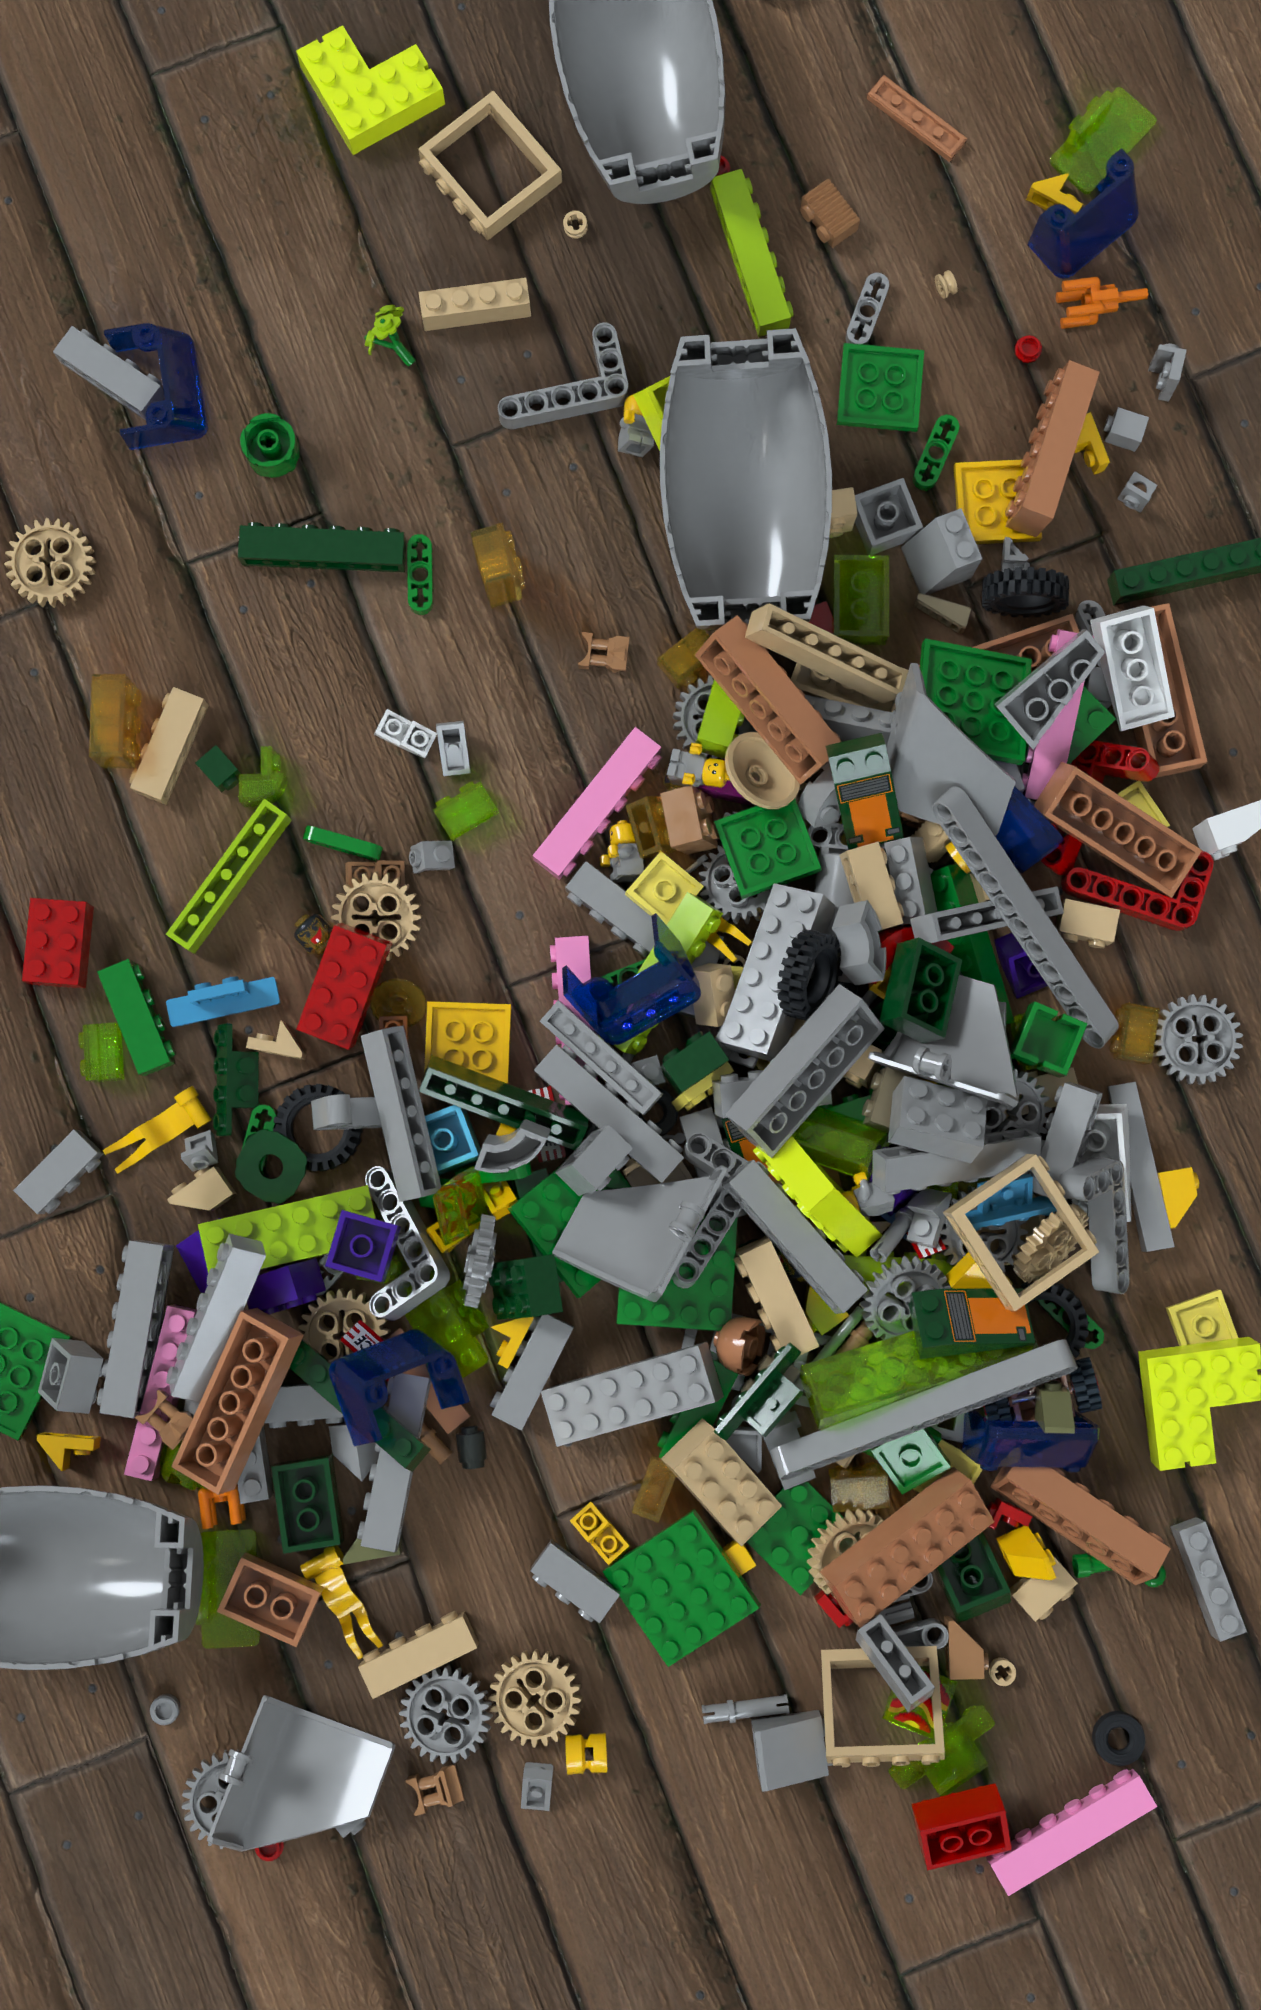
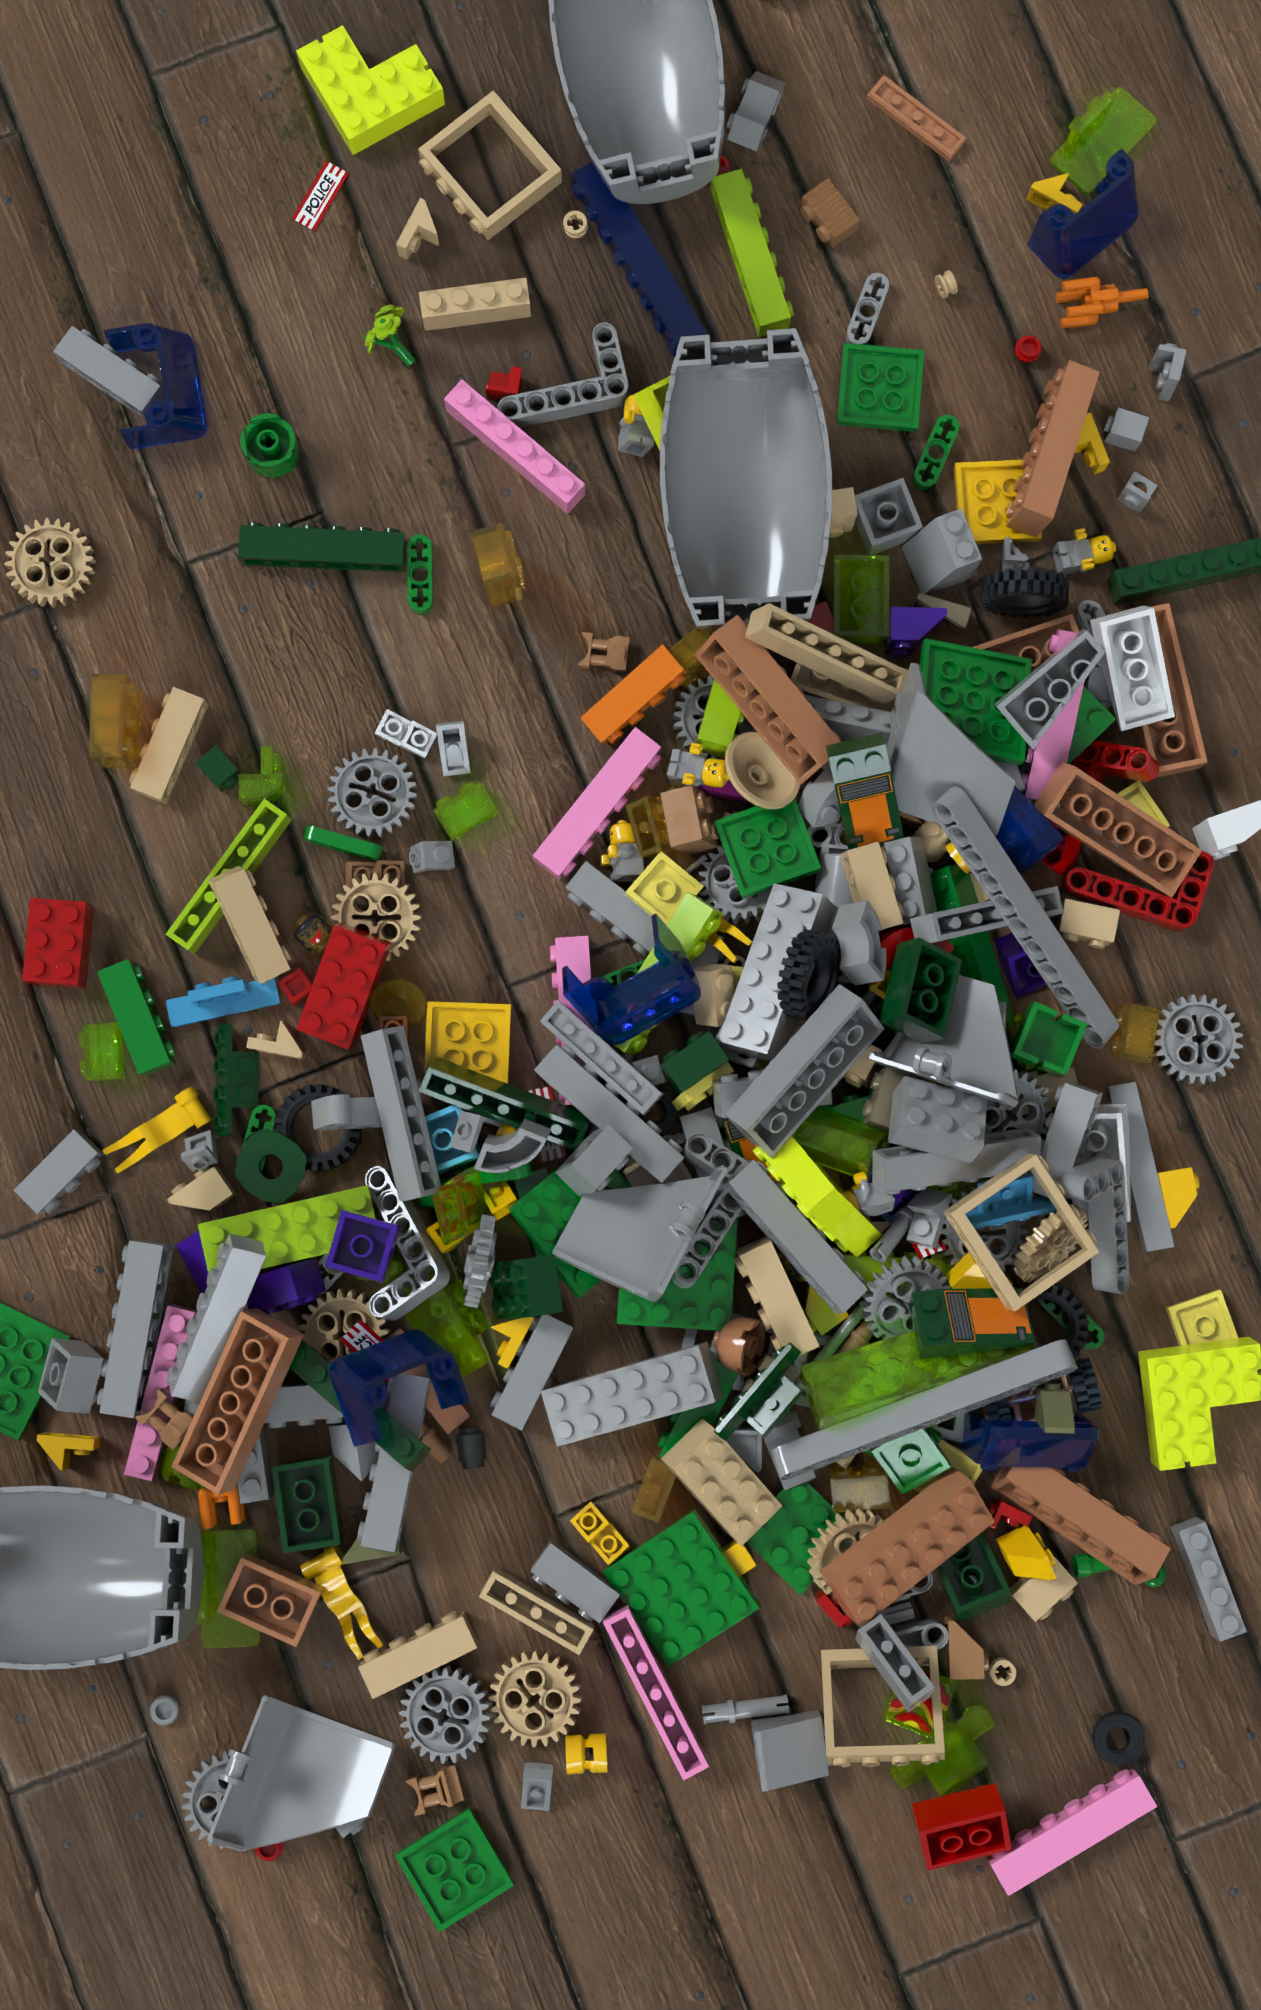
(249, 924): none -> tan brick
(296, 986): none -> red tile
(320, 196): none -> sticker
(381, 770): none -> light grey gear
(418, 226): none -> tan slope
(454, 1869): none -> green plate
(468, 1130): none -> light grey bracket
(504, 384): none -> red panel
(514, 446): none -> bright pink brick
(537, 1610): none -> tan brick
(635, 694): none -> orange brick
(638, 257): none -> clear blue brick
(655, 1692): none -> bright pink brick
(758, 104): none -> light grey brick
(910, 627): none -> dark purple slope
(1082, 552): none -> piece

